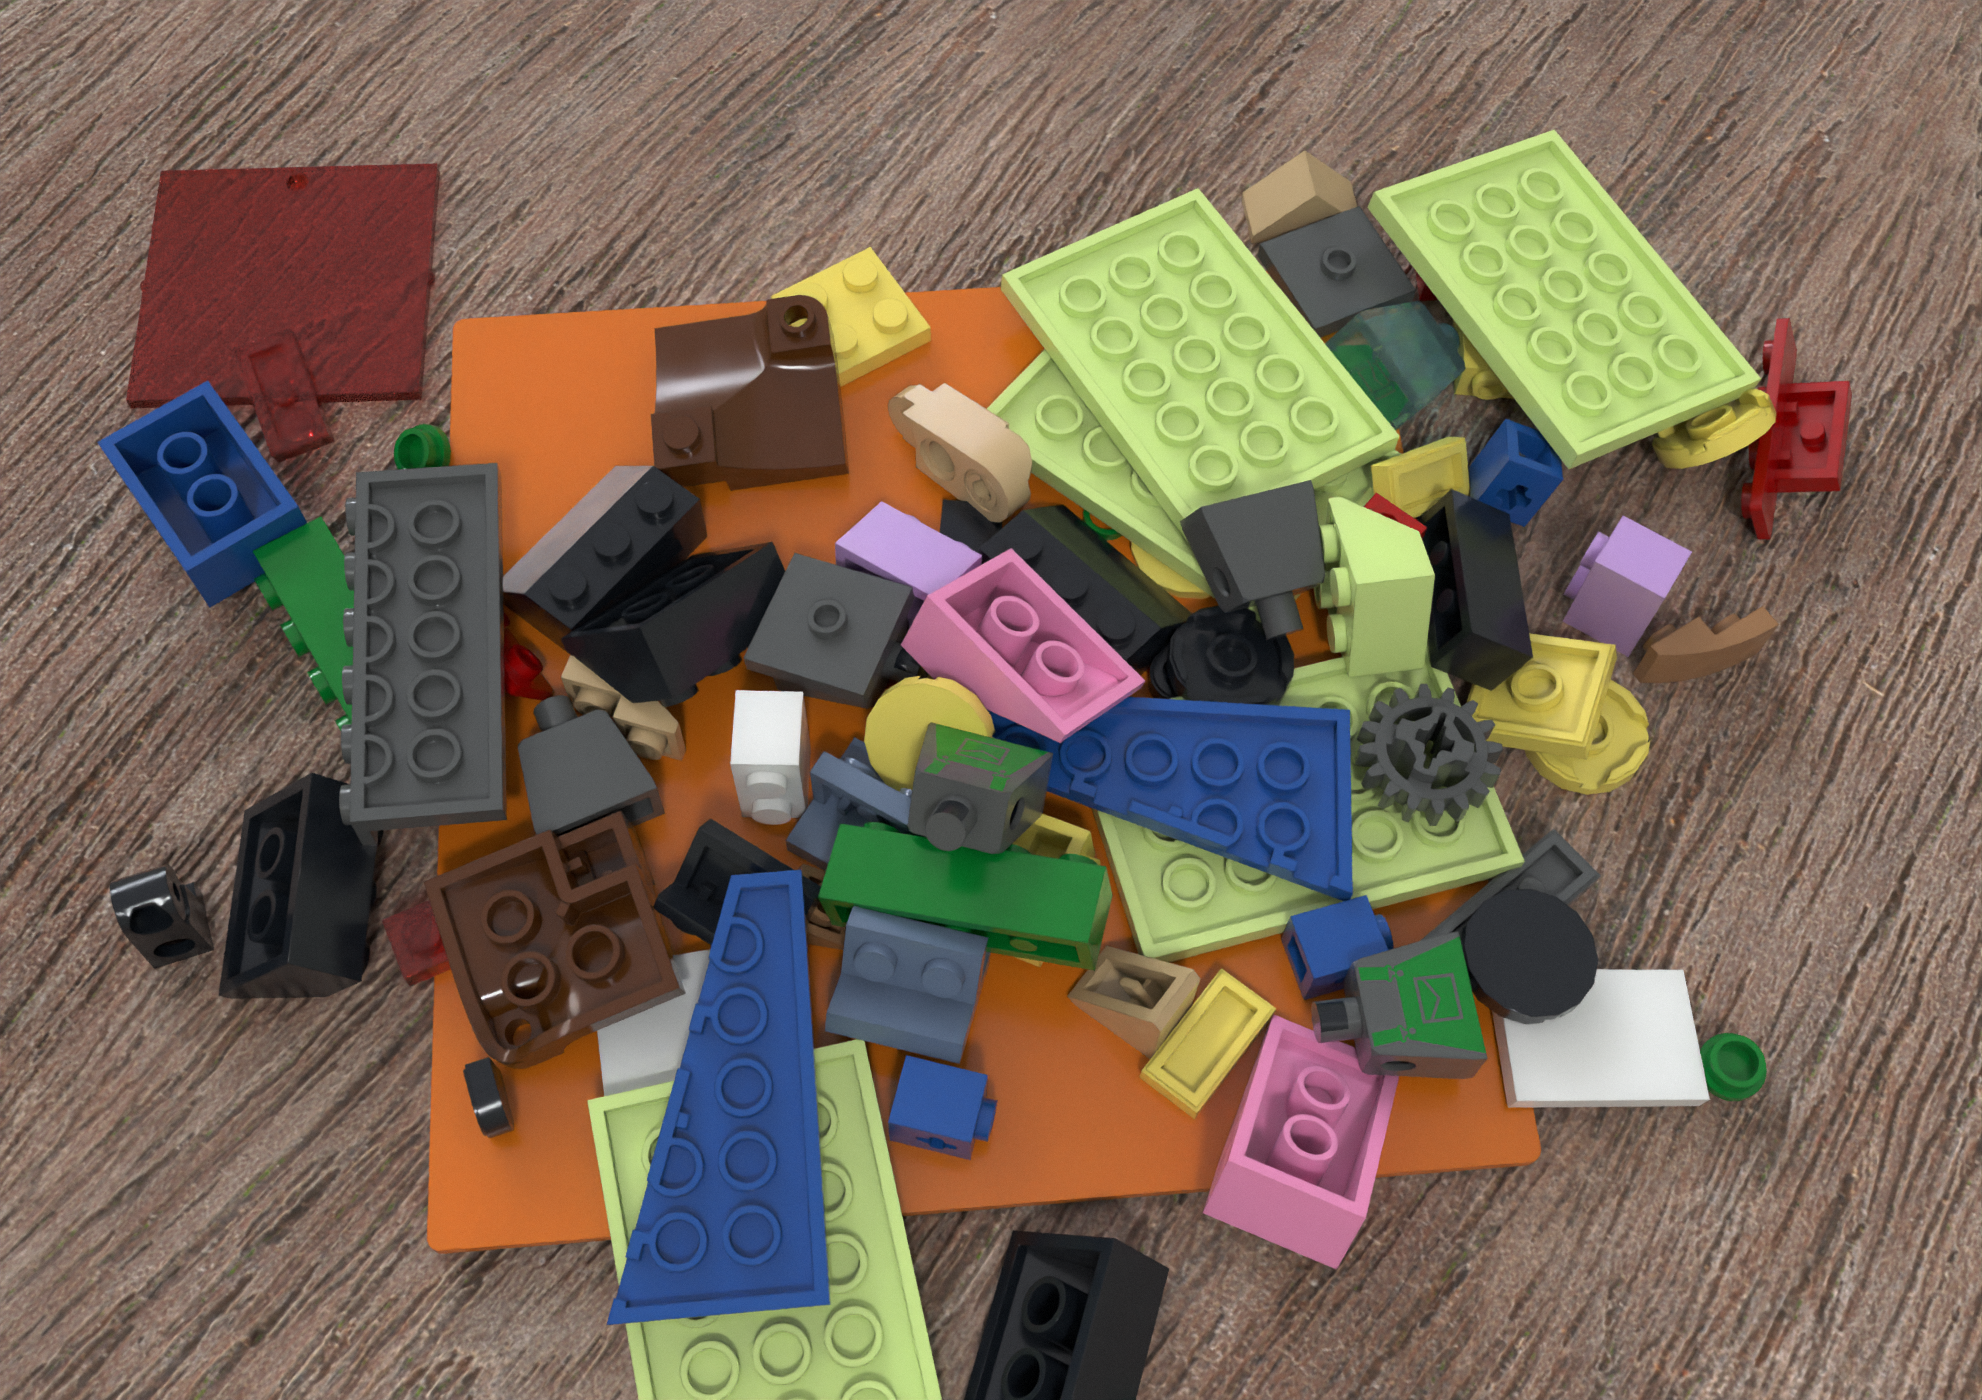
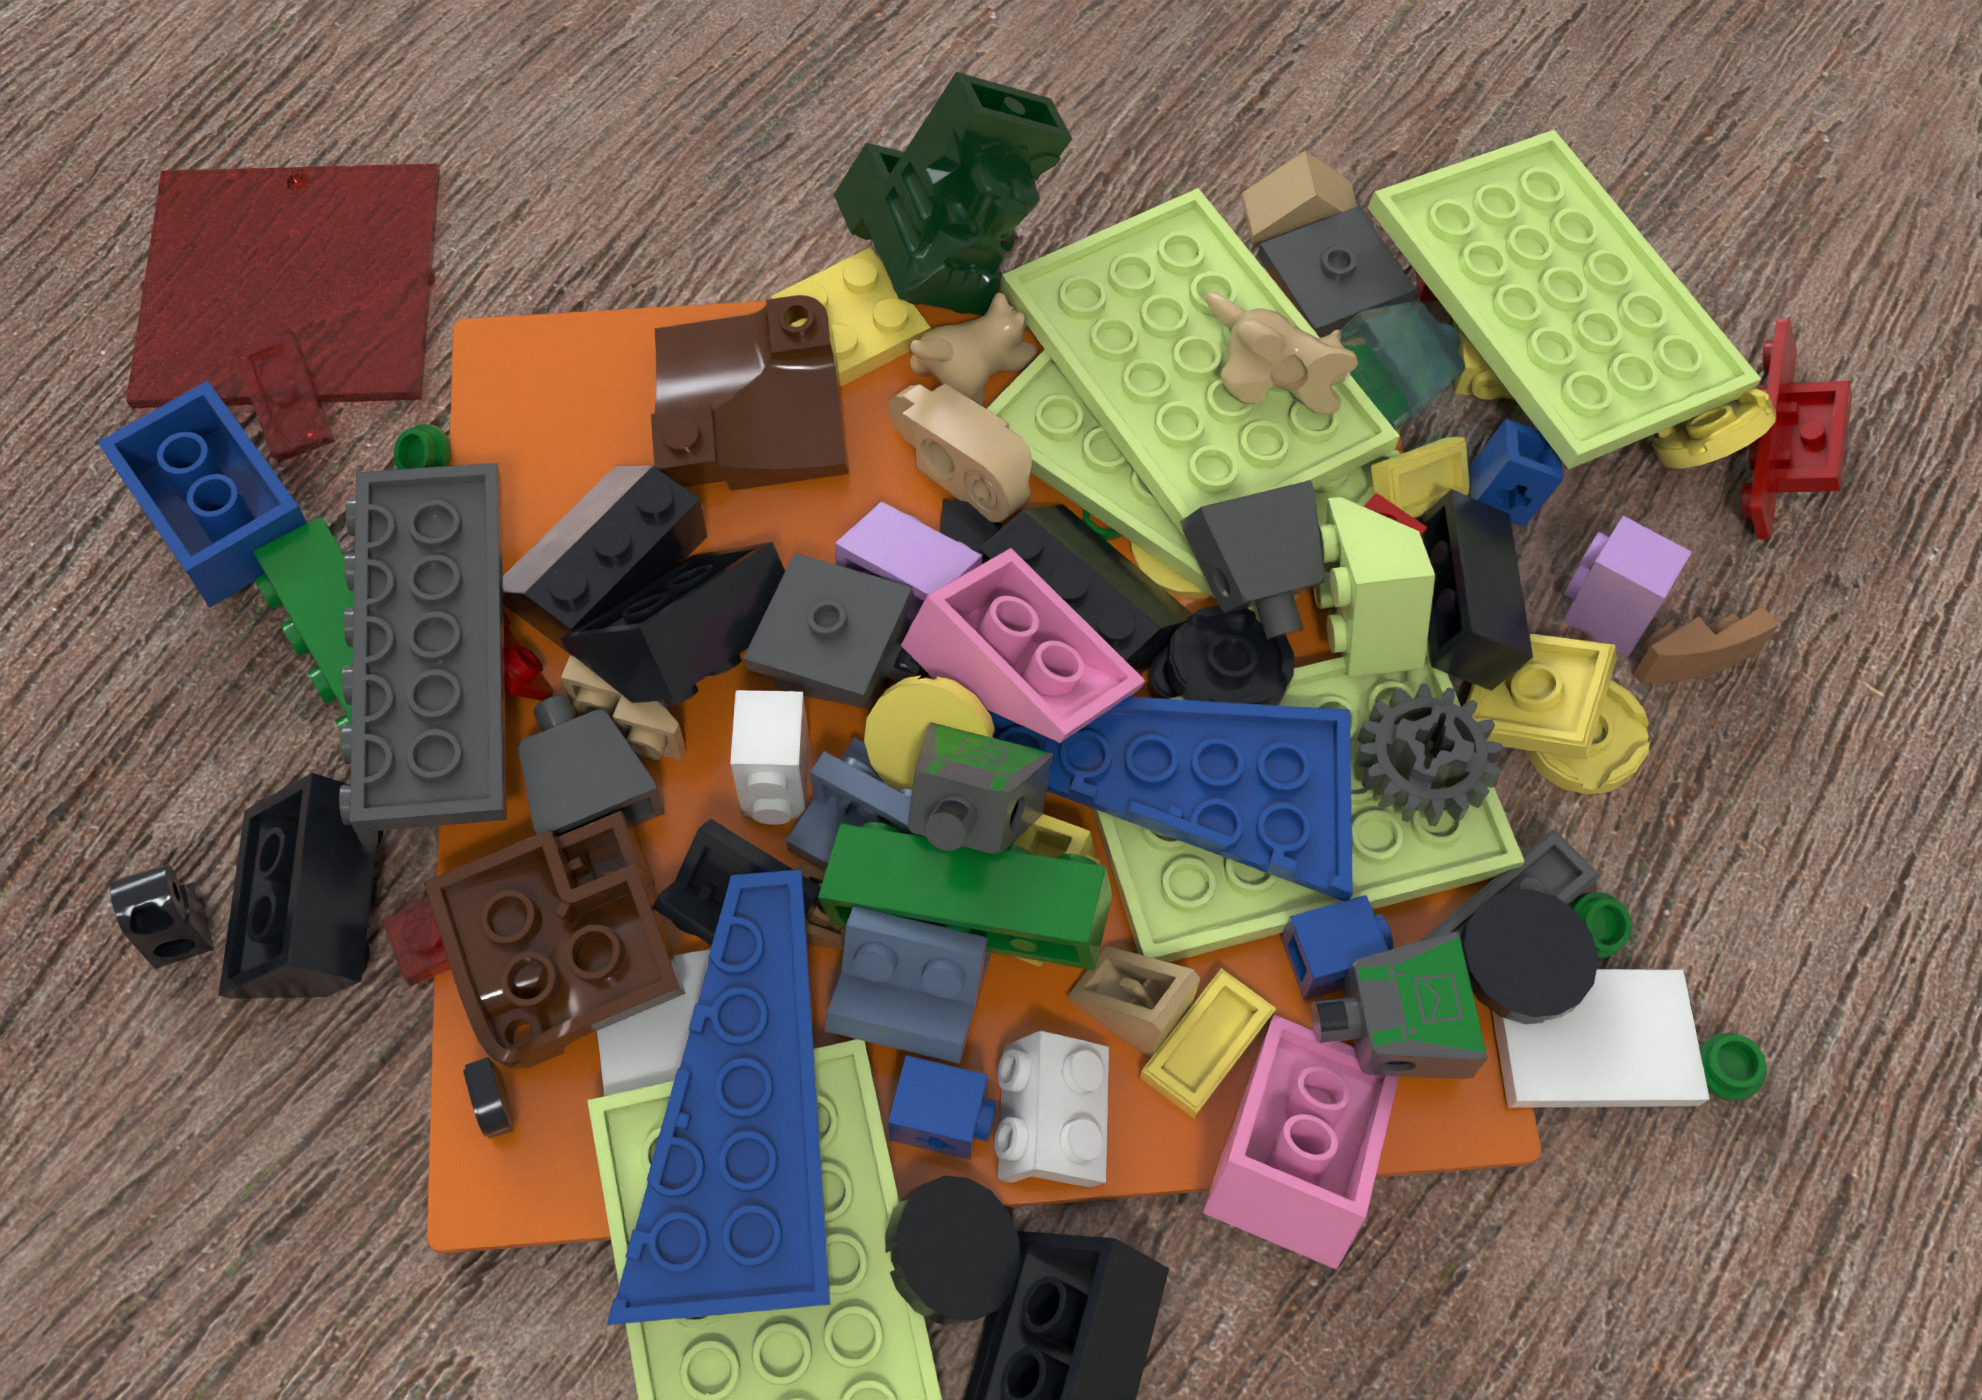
(953, 1250): none -> black tile
(955, 193): none -> dark green brick
(975, 350): none -> tan animal
(1053, 1110): none -> white bracket
(1273, 353): none -> tan animal
(1606, 920): none -> green plate

